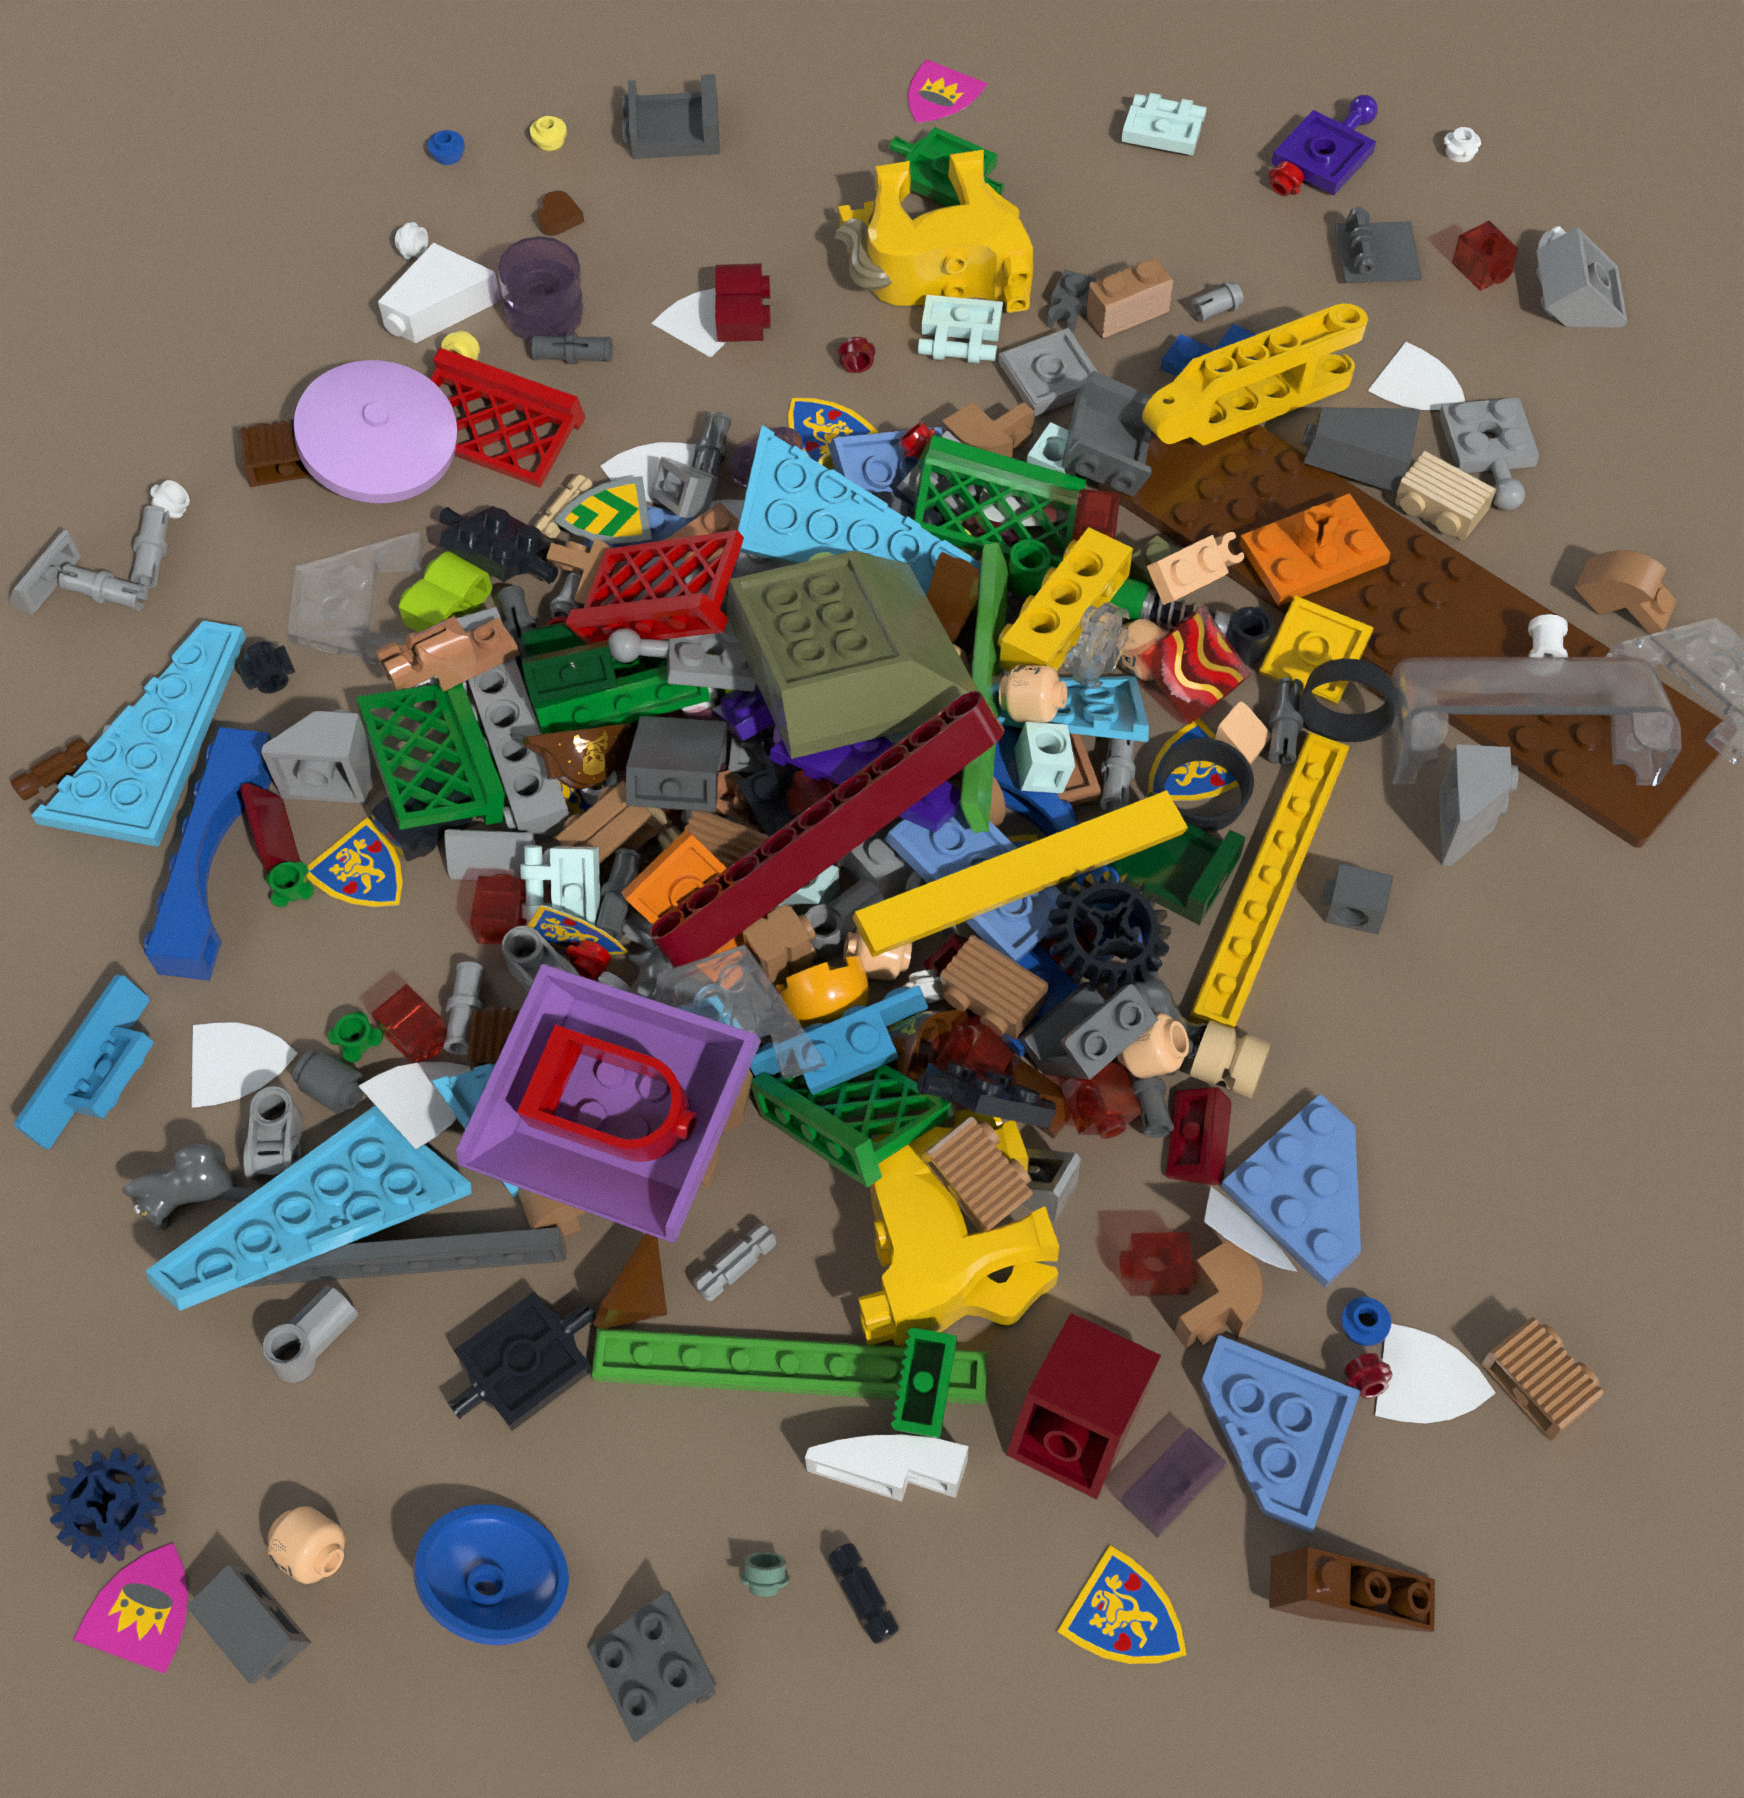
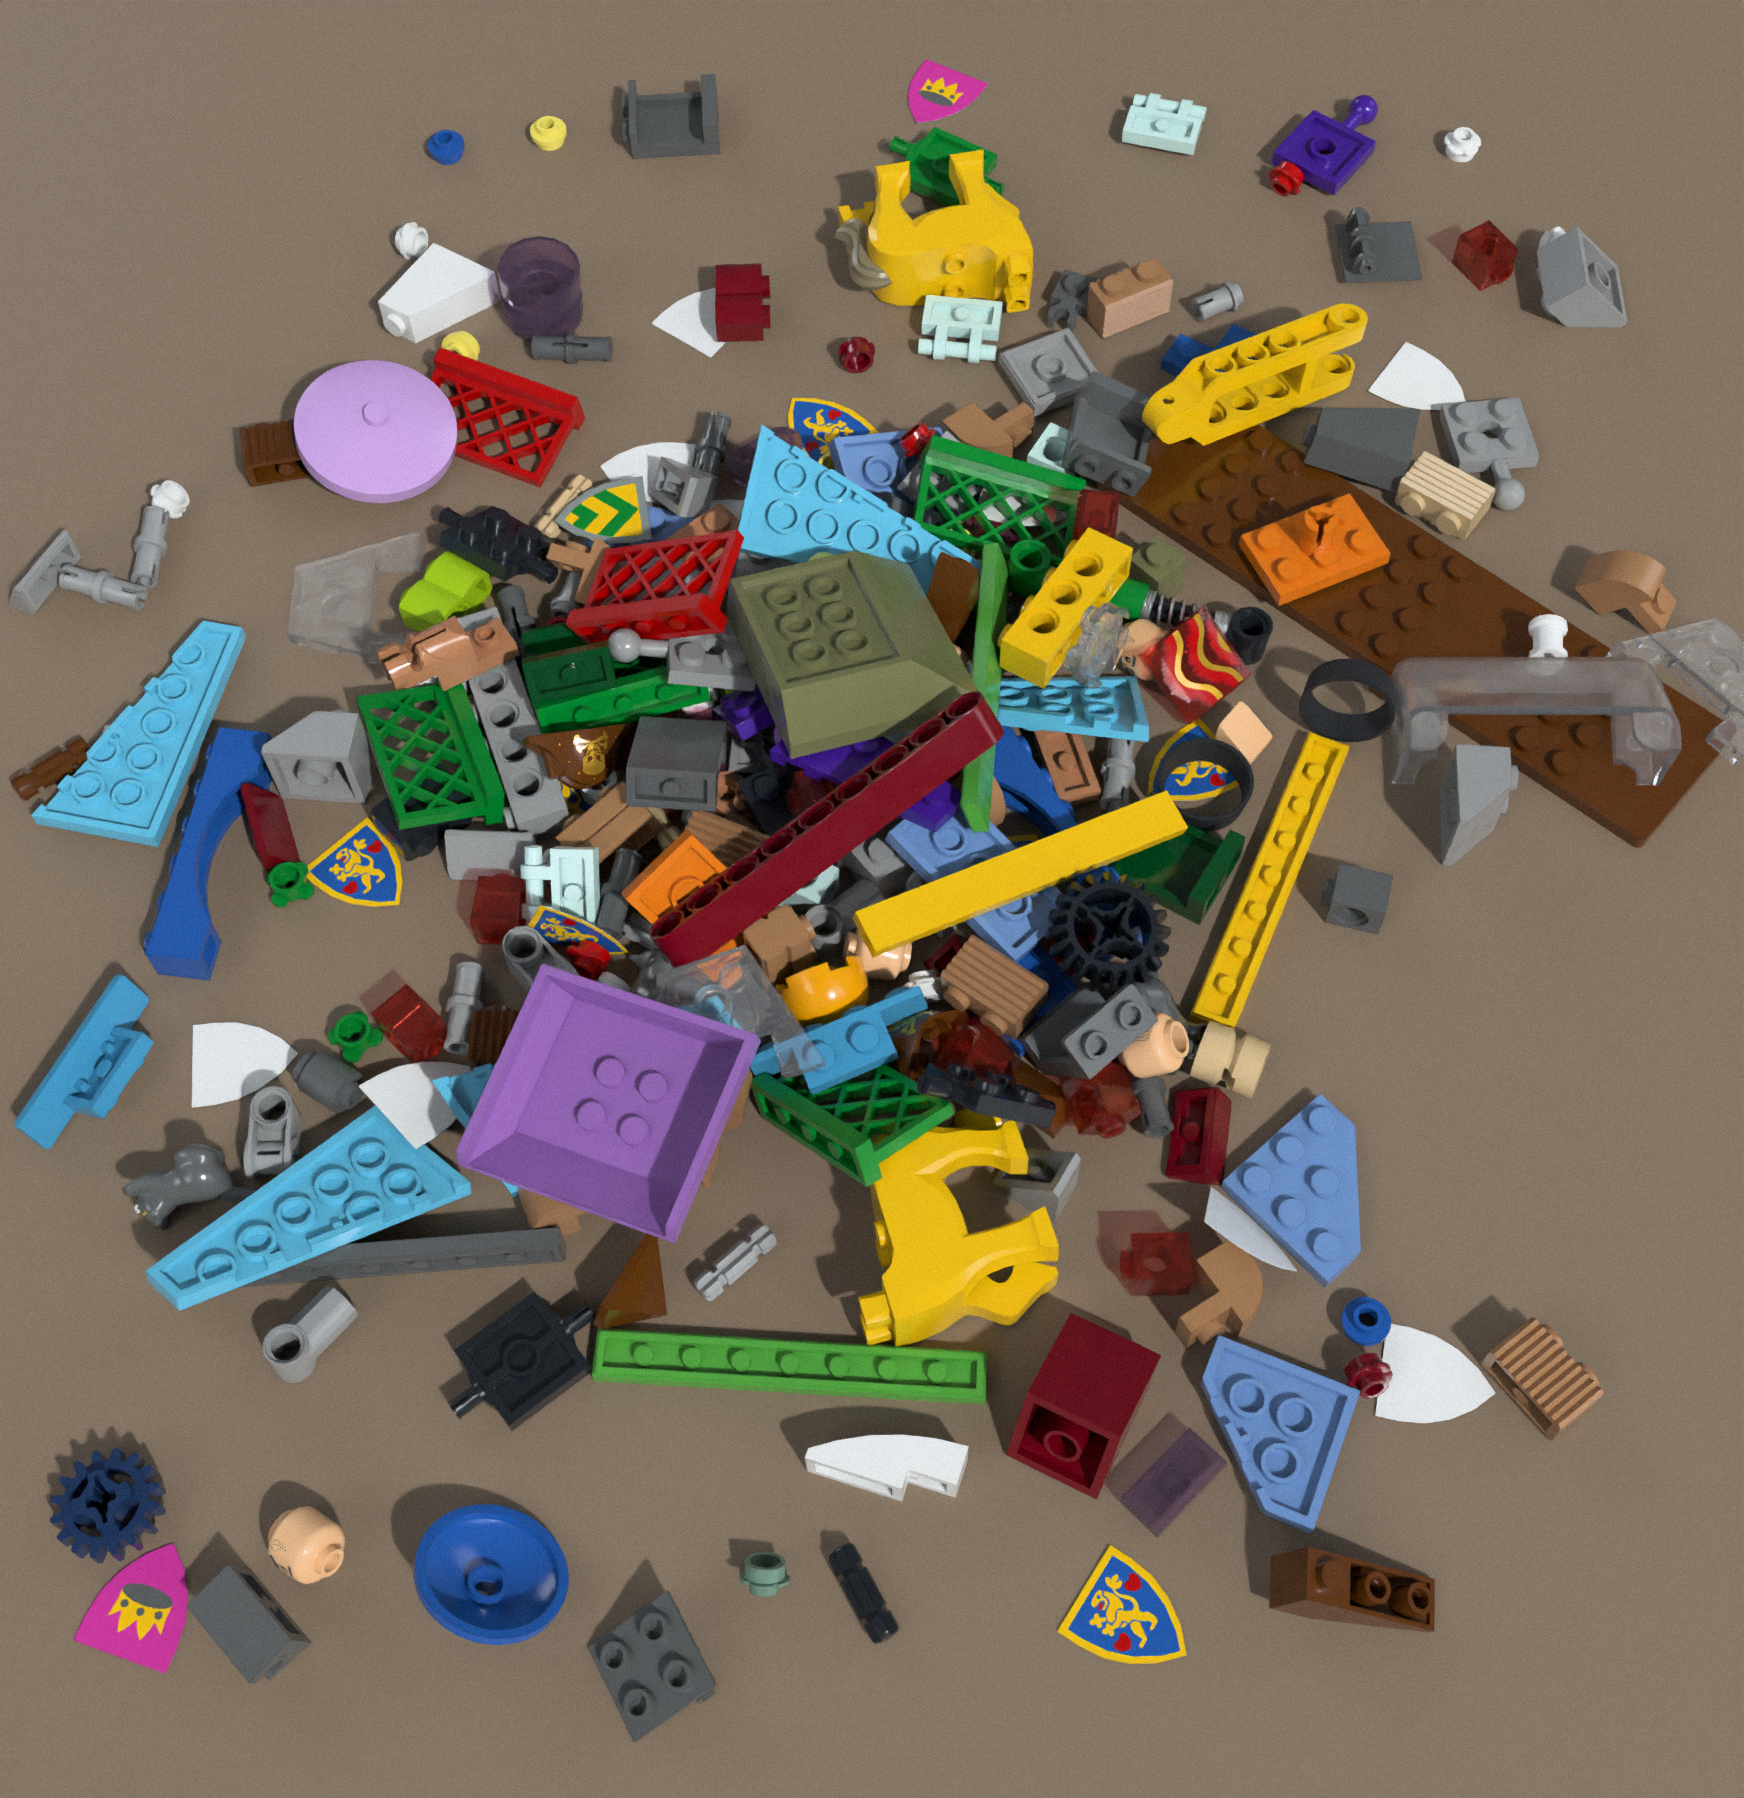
(266, 667): black gear -> none
(552, 1077): red window -> none
(558, 213): reddish brown tile -> none
(924, 1383): green brick -> none
(978, 1173): medium nougat brick -> none
(1032, 693): light nougat head -> none
(1044, 757): light aqua brick -> none
(1193, 567): light nougat plate -> none
(1285, 721): dark grey pin -> none
(1310, 638): yellow plate -> none

